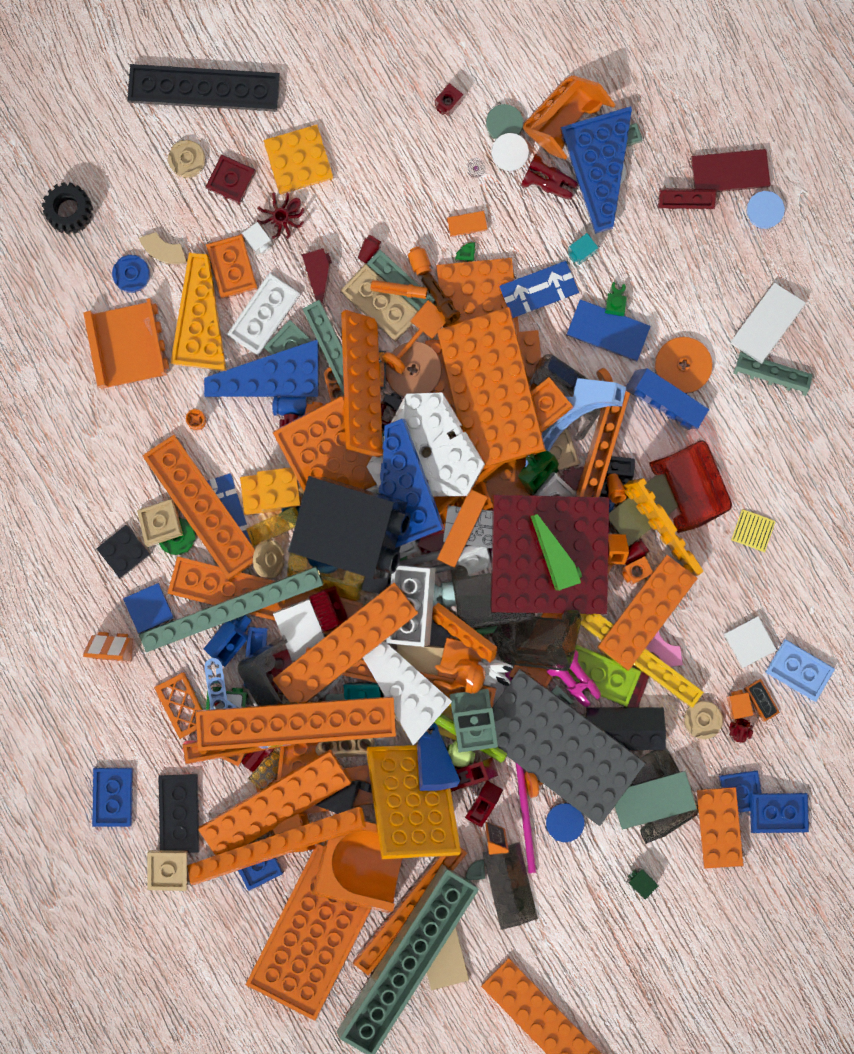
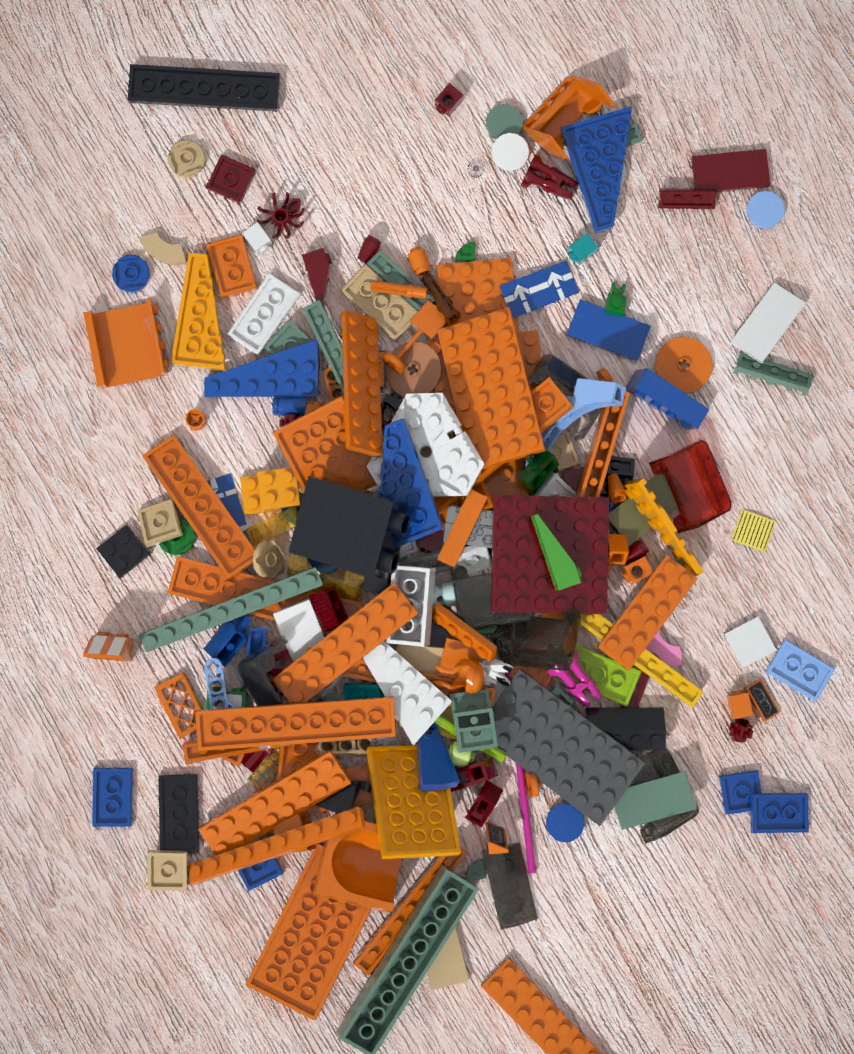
(57, 197): black tyre -> none
(148, 608): blue tile -> none
(298, 159): light orange plate -> none
(467, 223): orange tile -> none
(641, 883): dark green brick -> none
(703, 720): tan tile -> none
(720, 827): orange plate -> none

